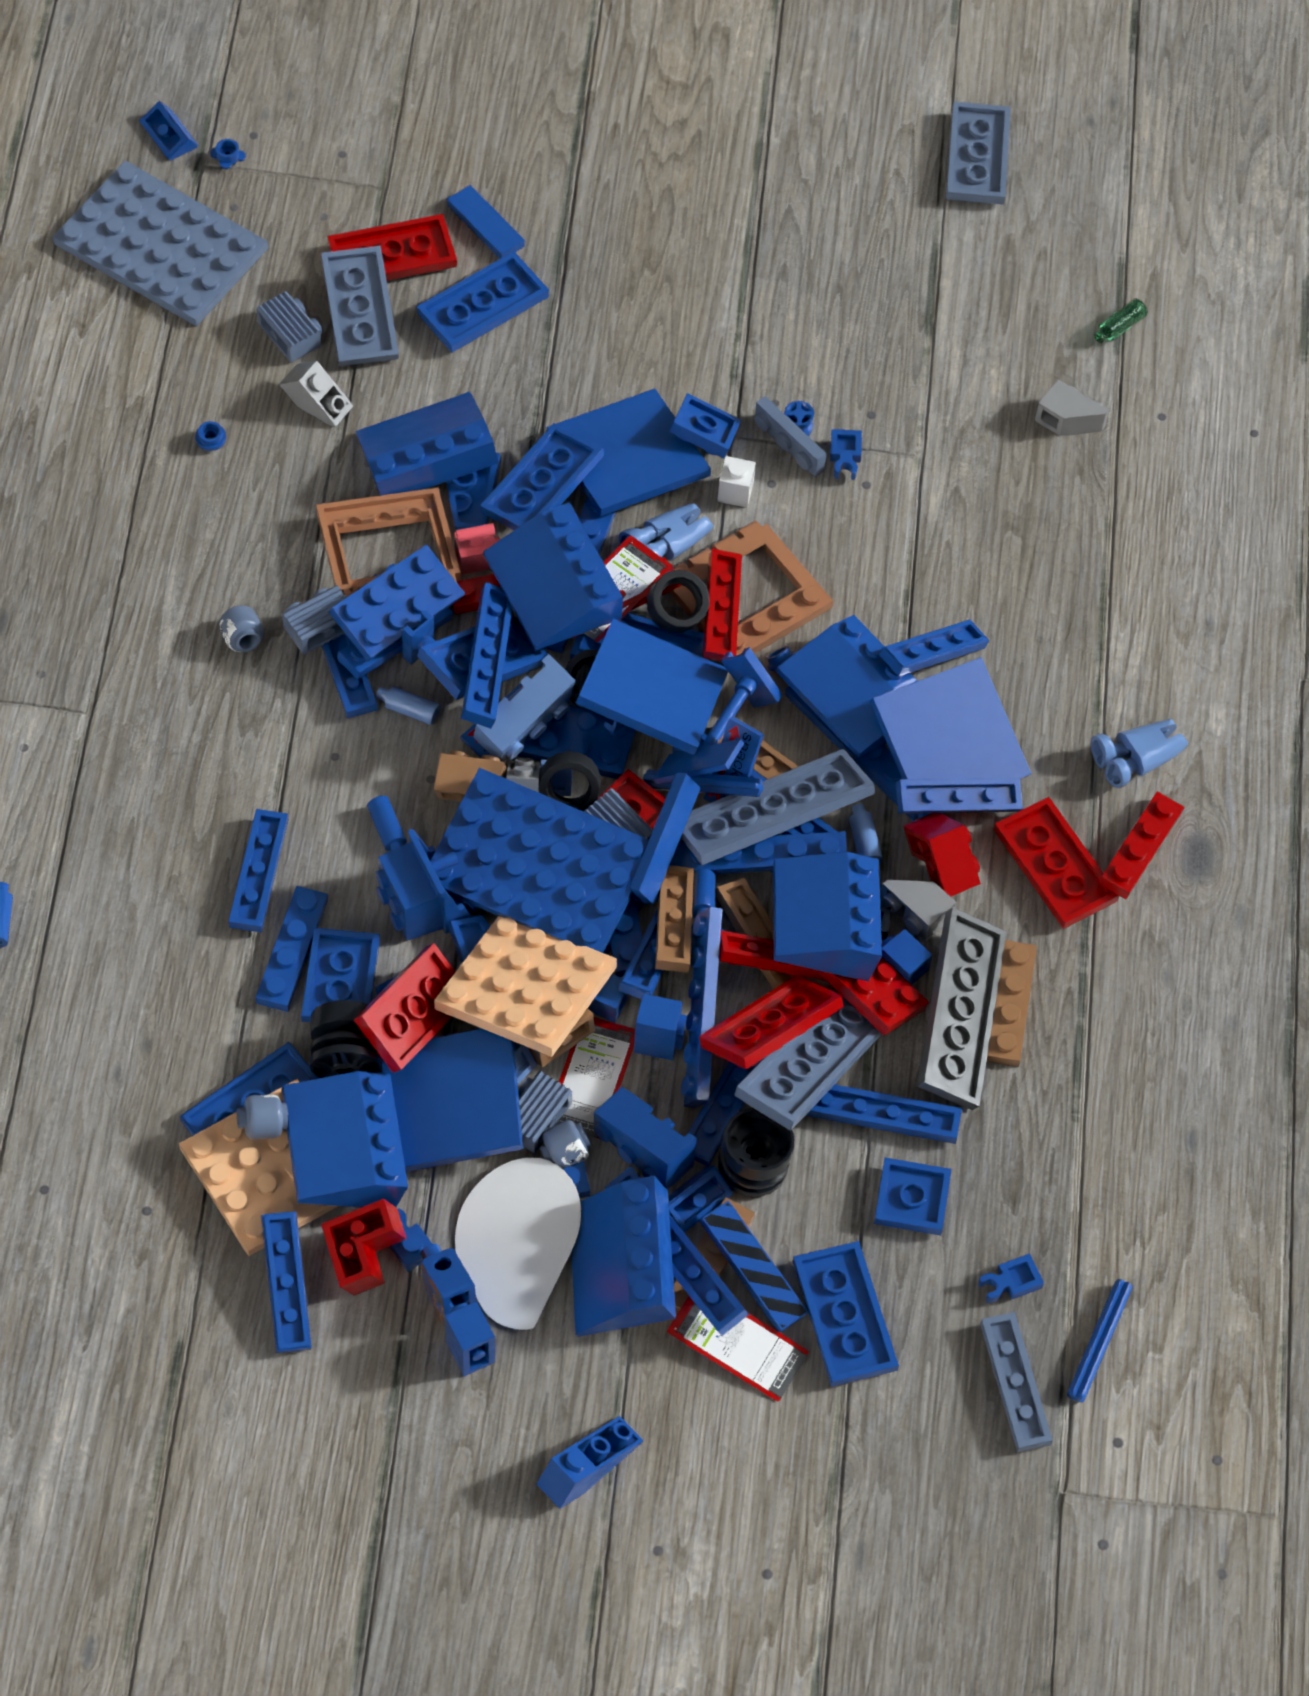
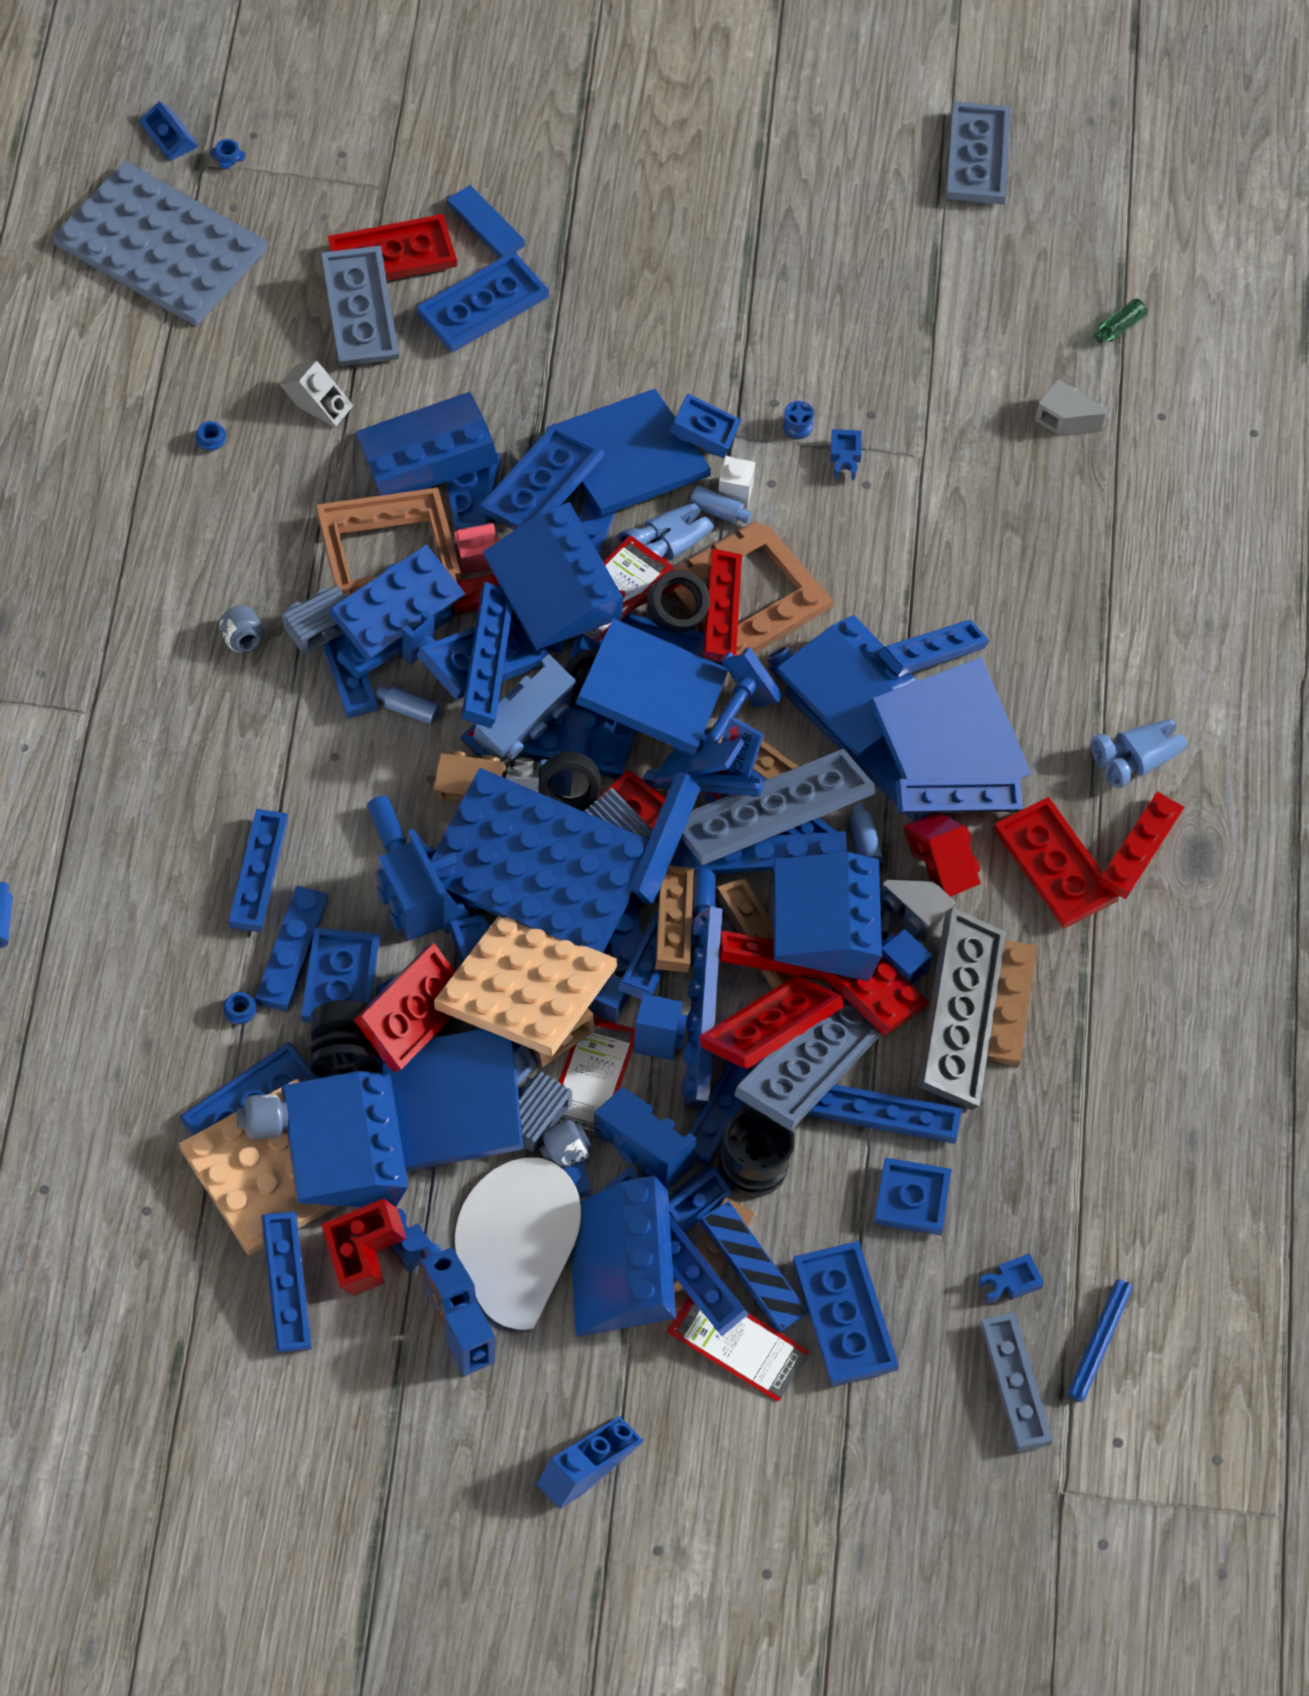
(239, 999): none -> blue plate
(289, 326): sand blue brick -> none
(720, 506): none -> medium blue cylinder
(789, 436): sand blue plate -> none

